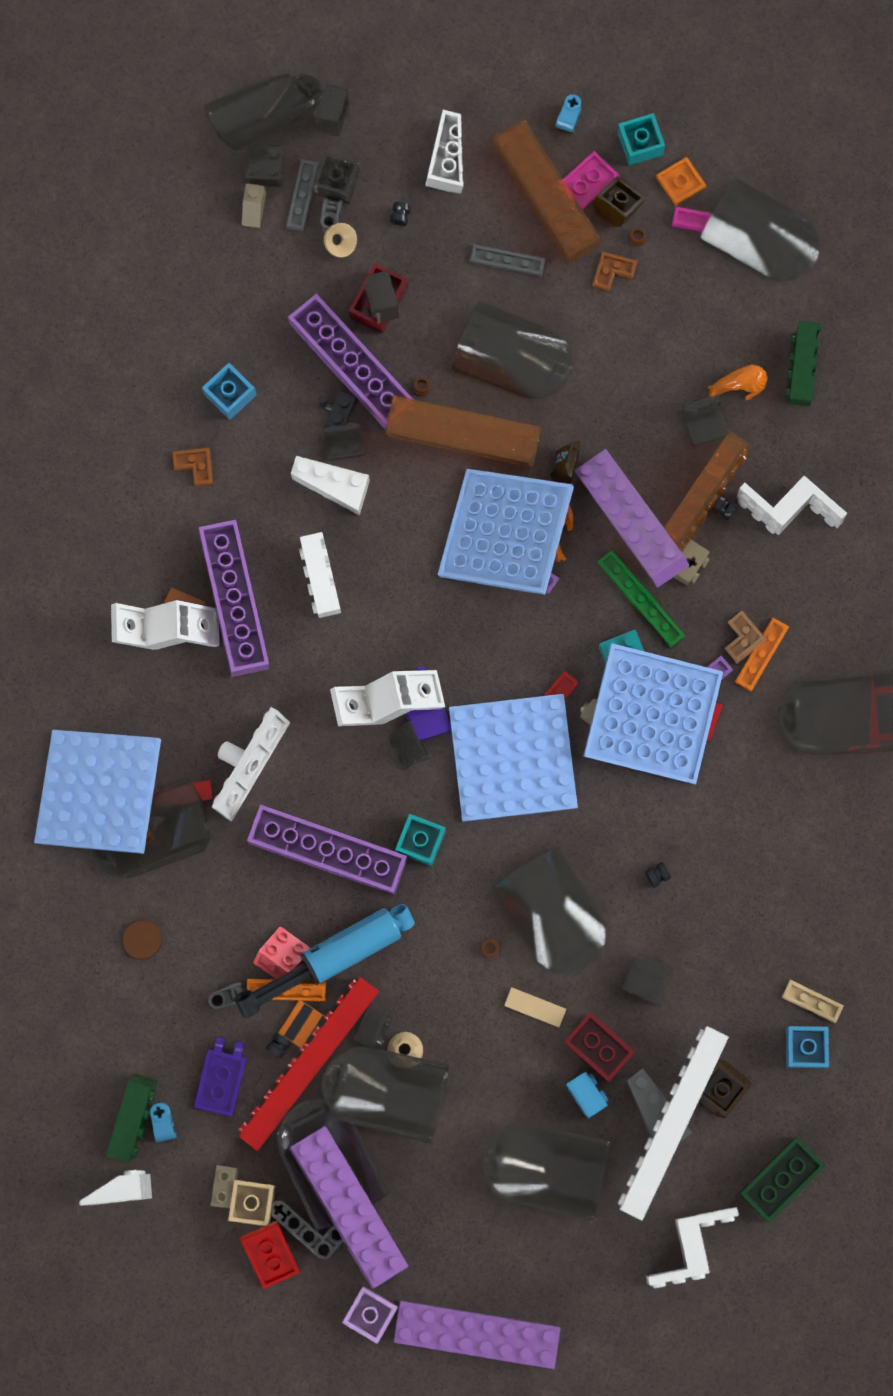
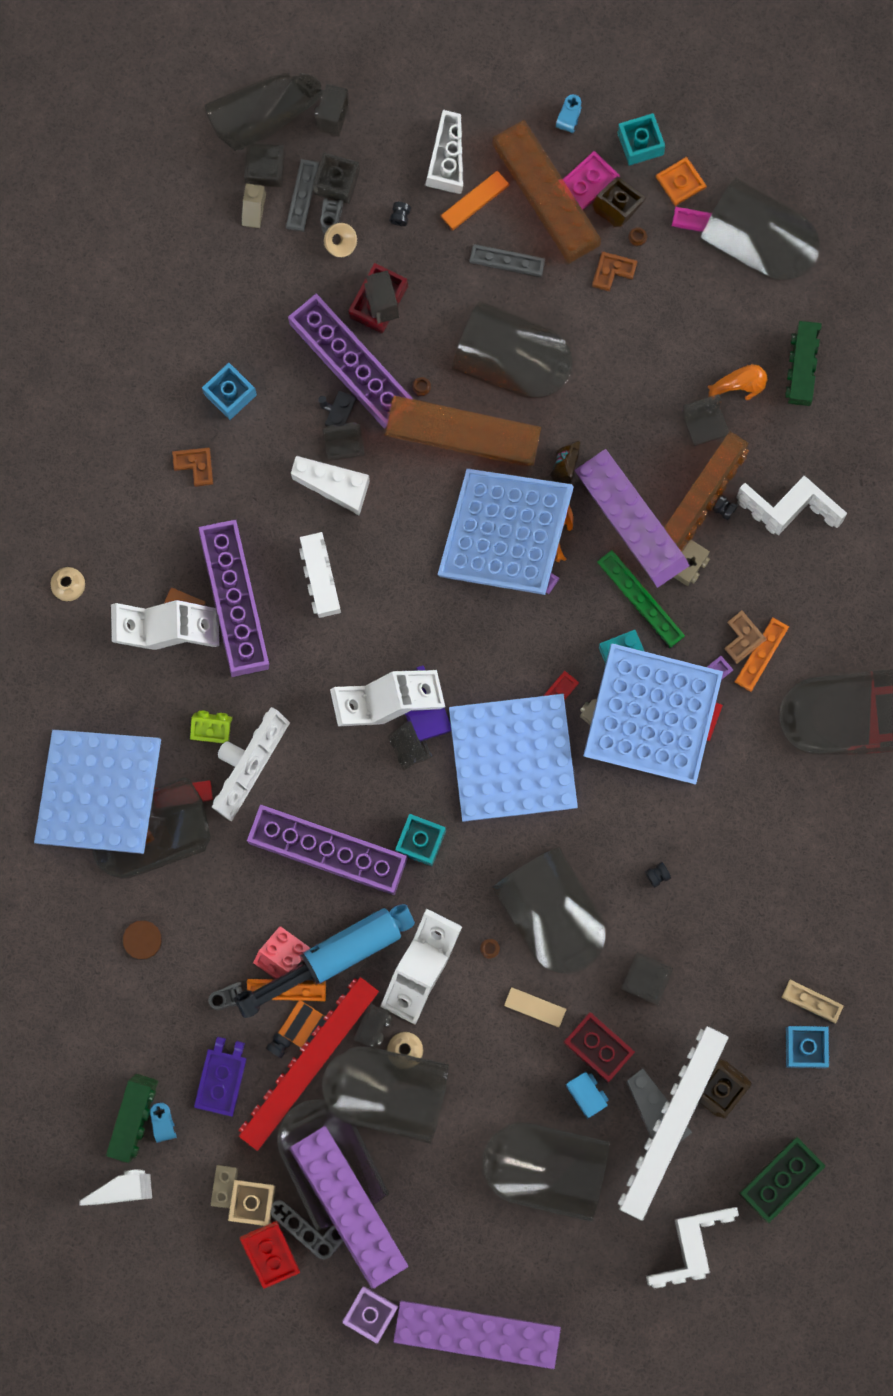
(71, 592): none -> tan piece
(210, 727): none -> lime bracket
(421, 966): none -> white bracket
(474, 200): none -> orange tile

